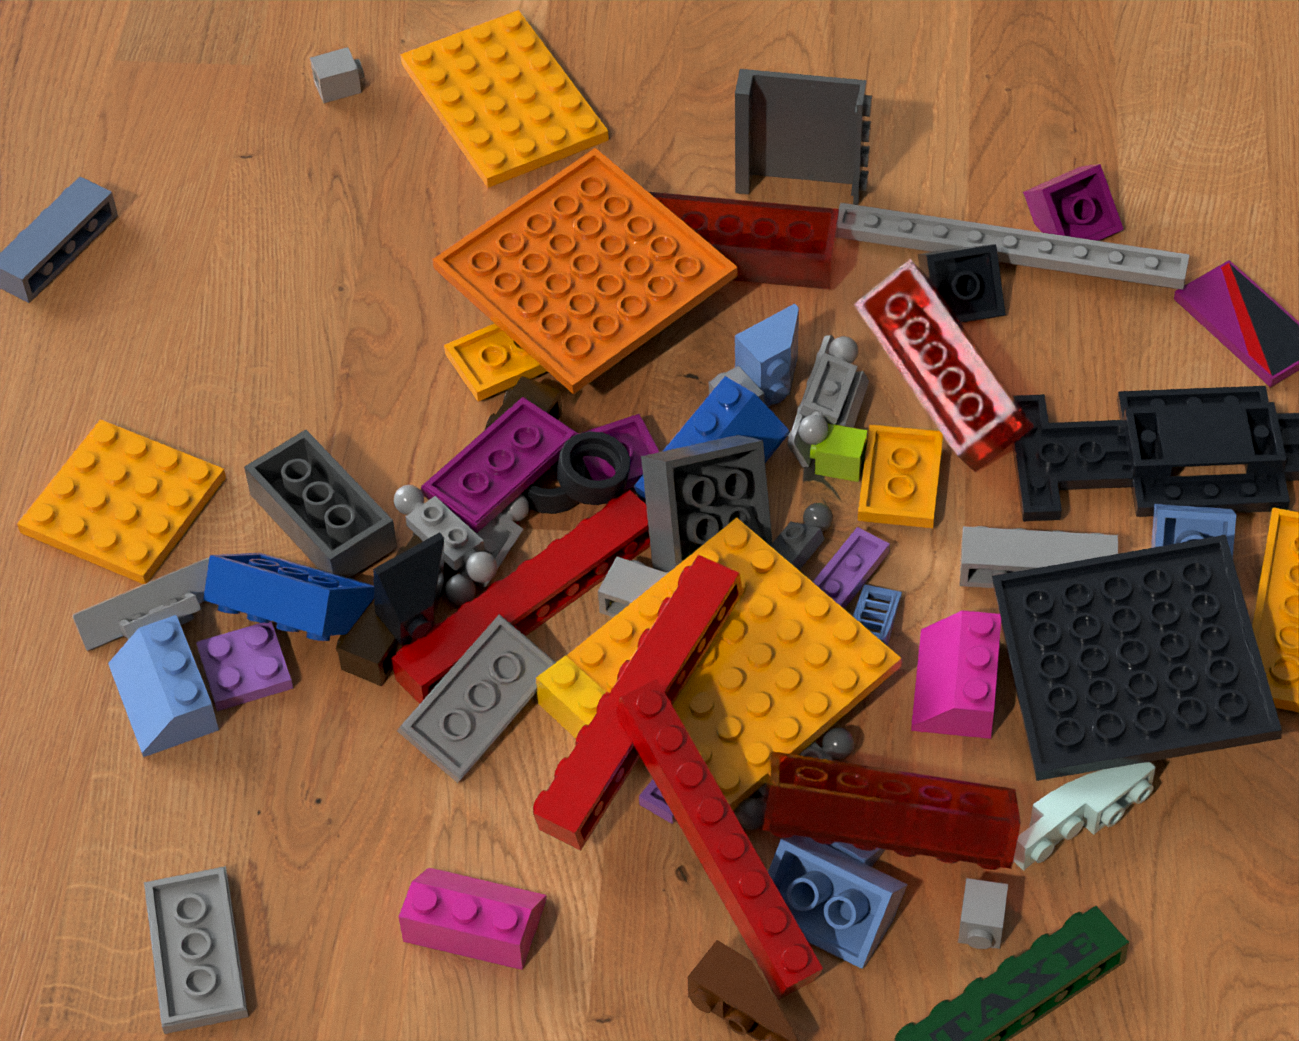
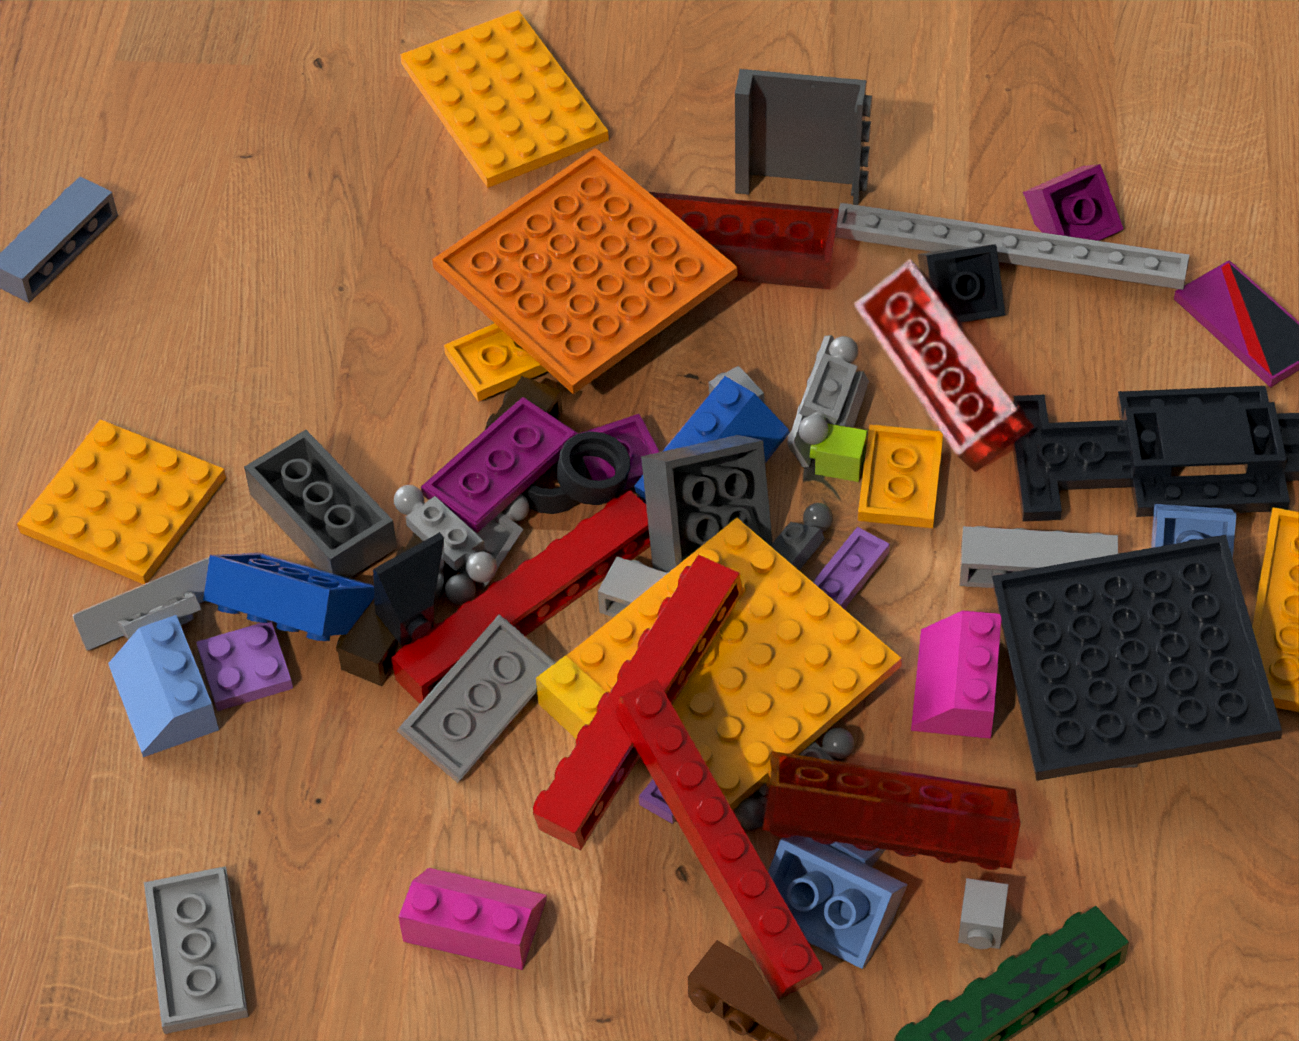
(336, 74): light grey brick -> none
(770, 353): medium blue slope -> none
(889, 618): medium blue slope -> none
(1087, 802): light aqua slope -> none

